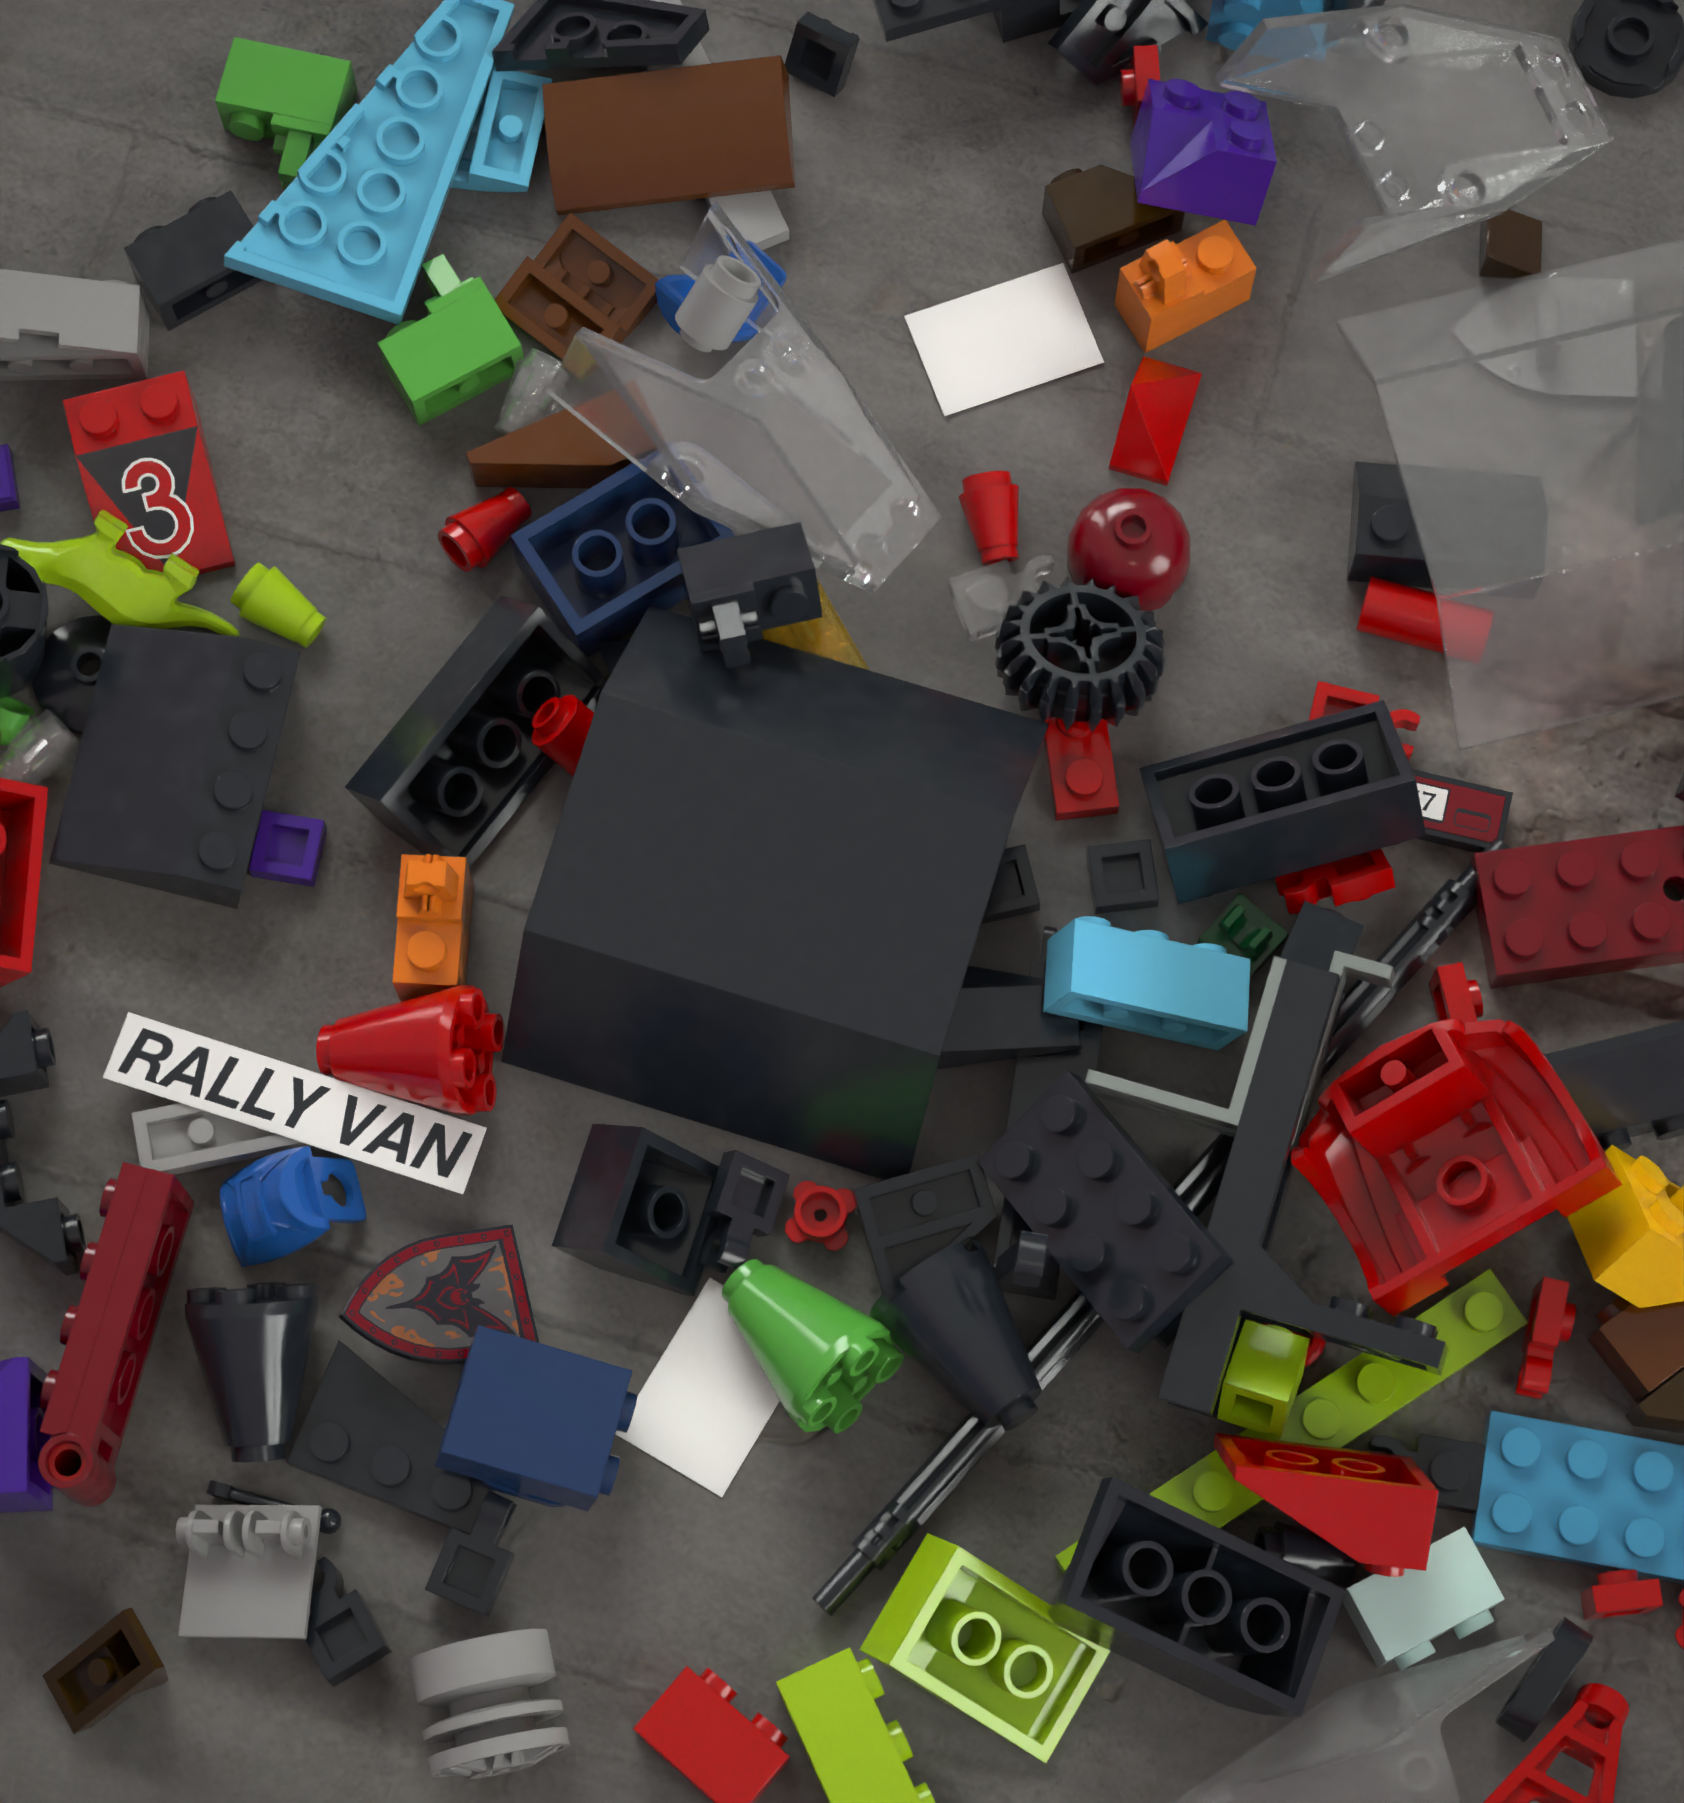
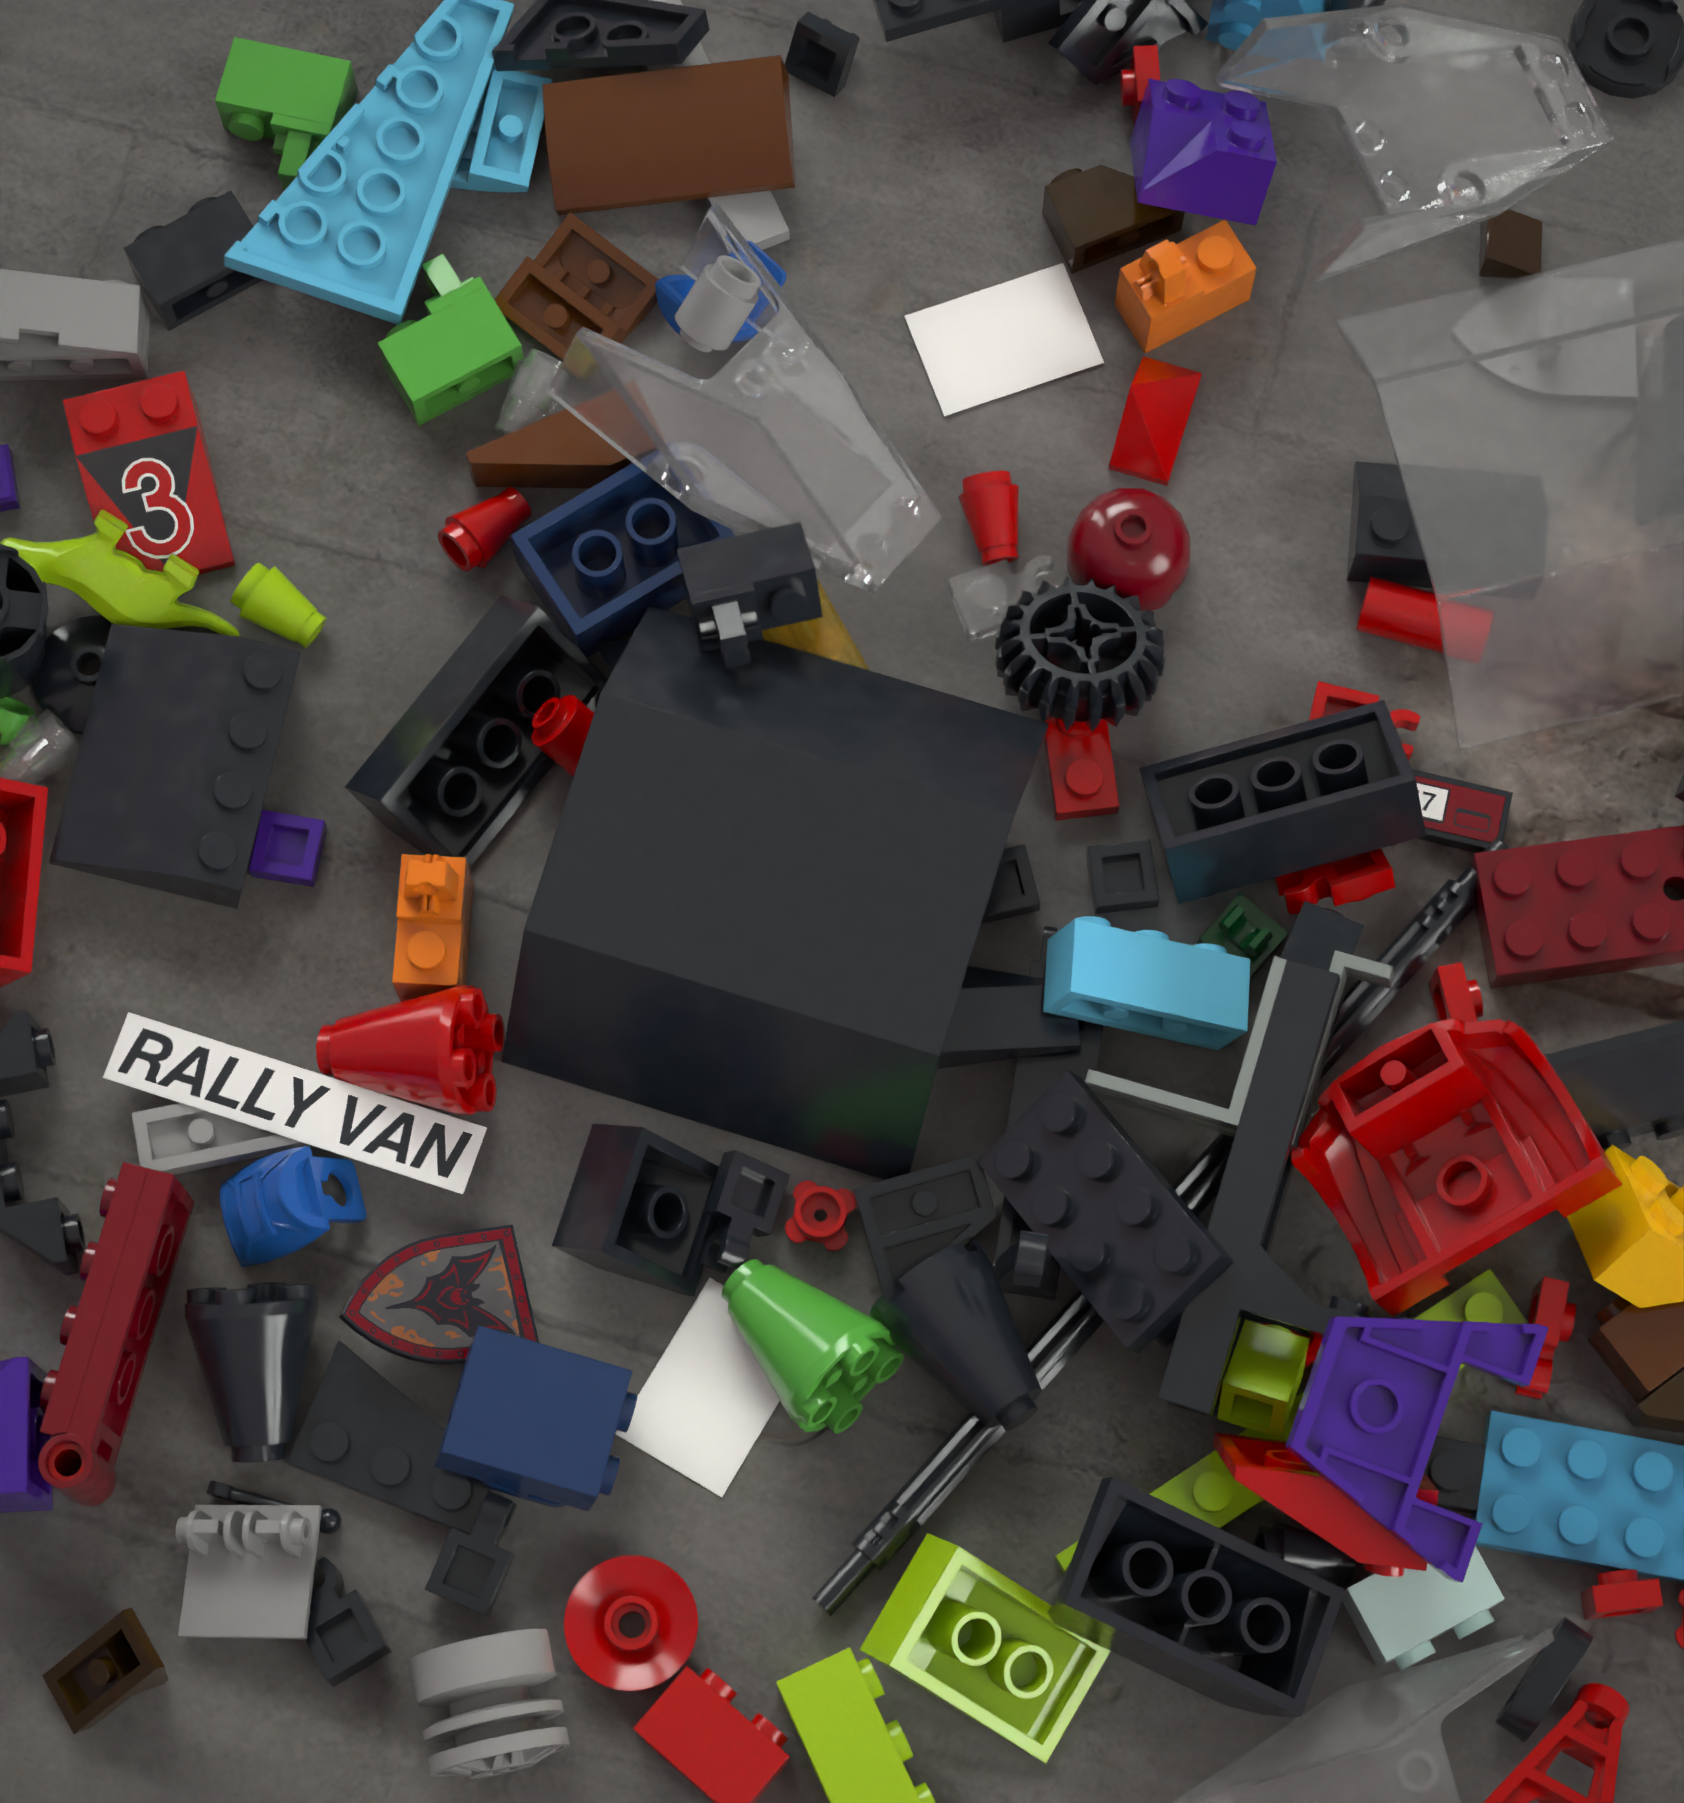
(631, 1587): none -> red dish
(1378, 1411): none -> dark purple wing

